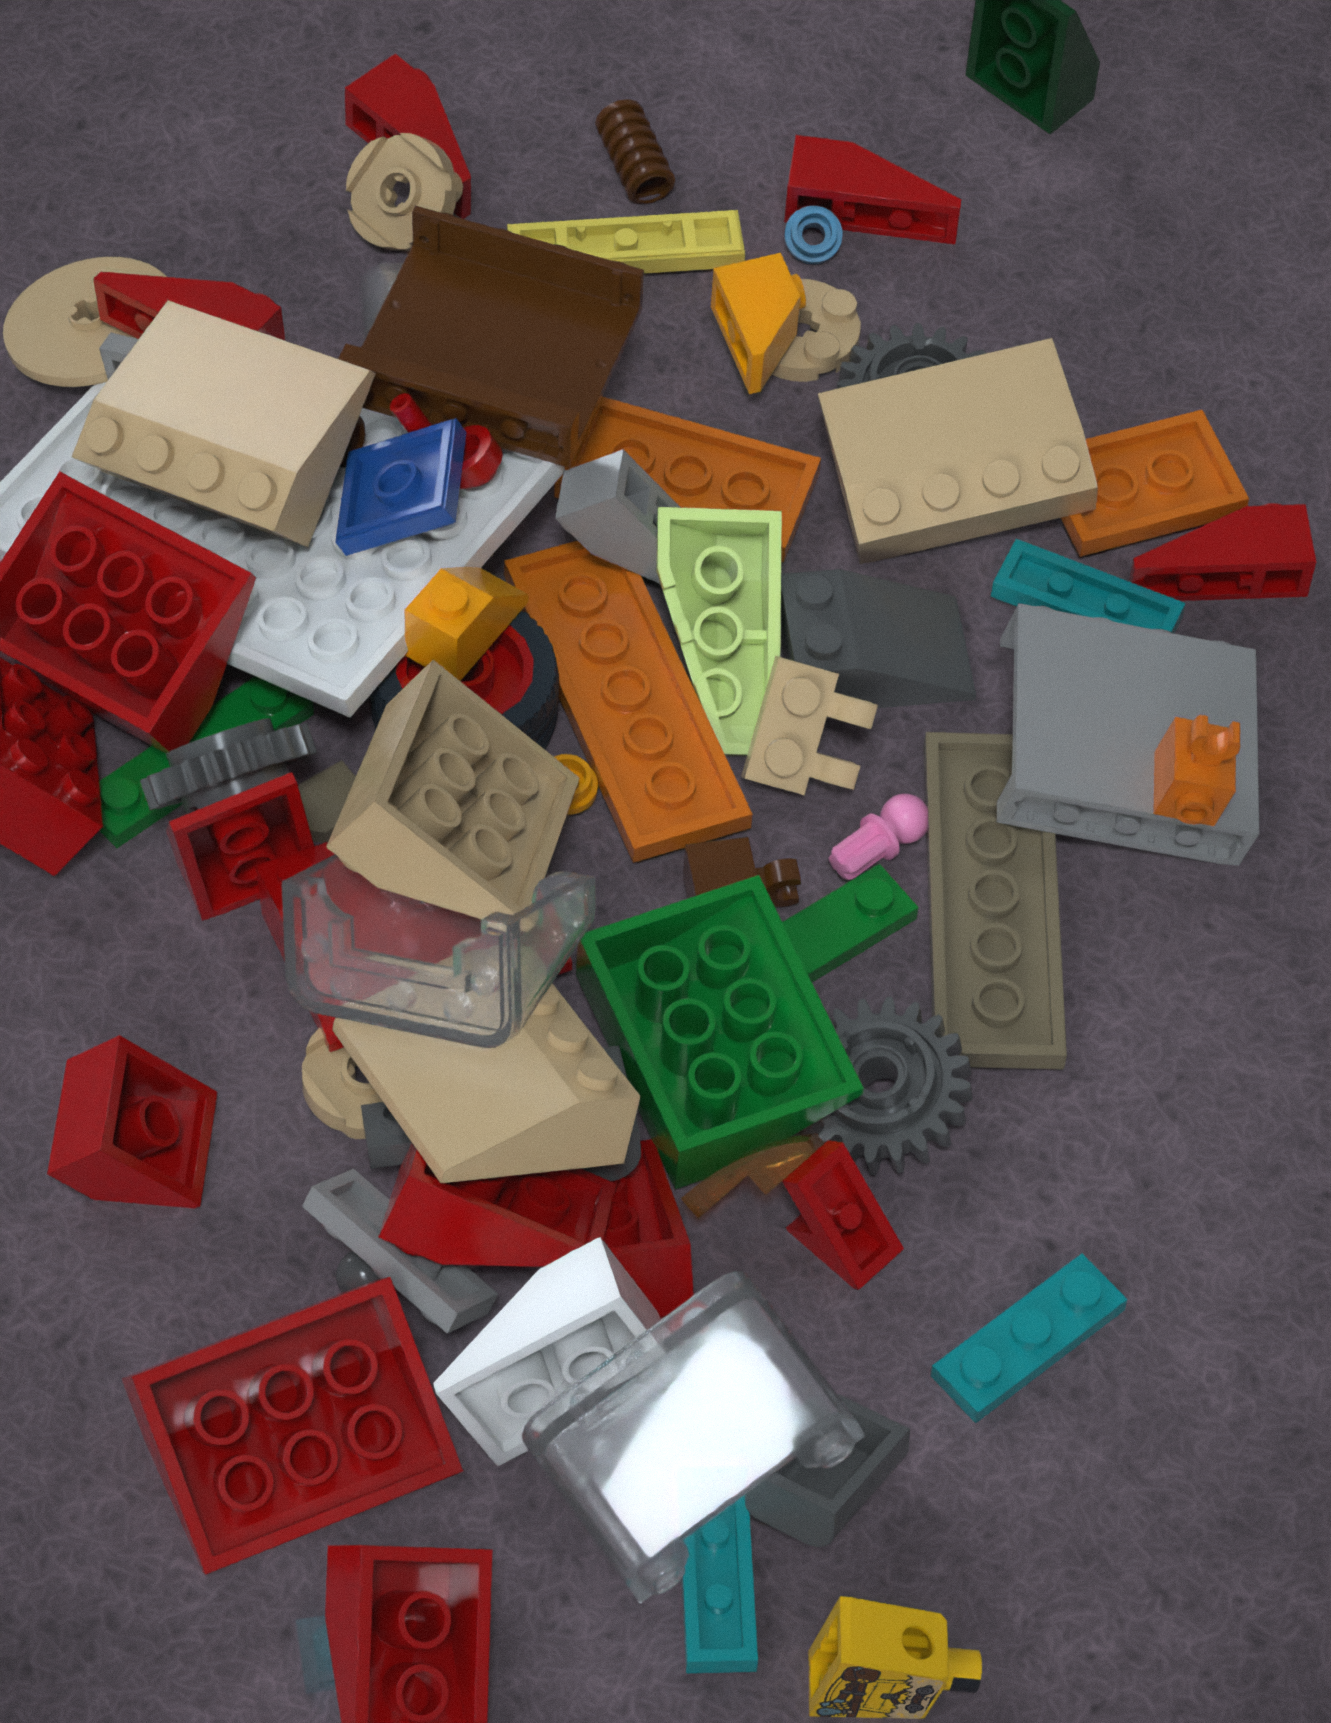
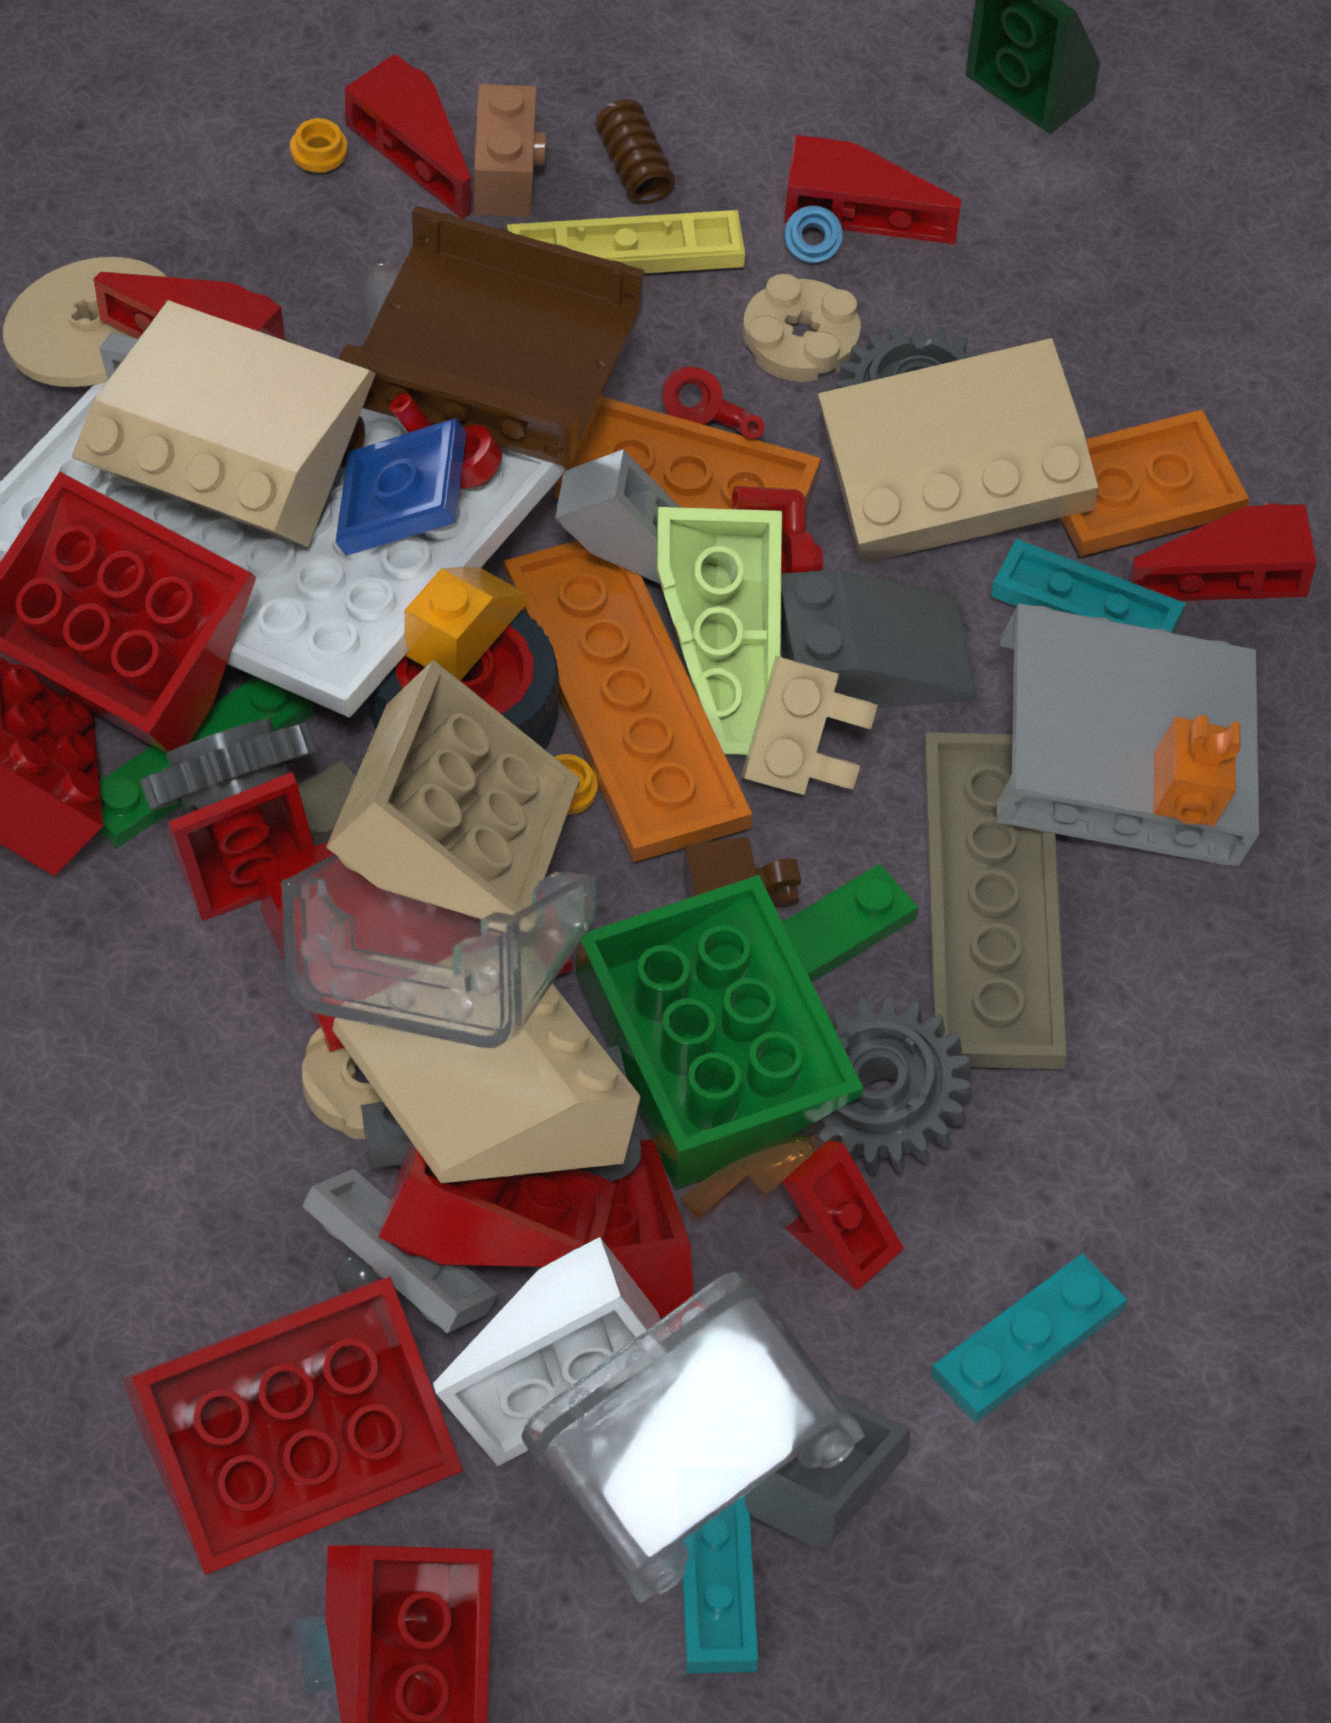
(132, 1128): red slope -> none
(318, 145): none -> light orange plate
(372, 182): tan plate -> none
(506, 150): none -> nougat brick
(710, 404): none -> red plate
(757, 314): light orange slope -> none
(797, 545): none -> red plate
(885, 1662): yellow torso -> none
(900, 821): bright pink axle -> none

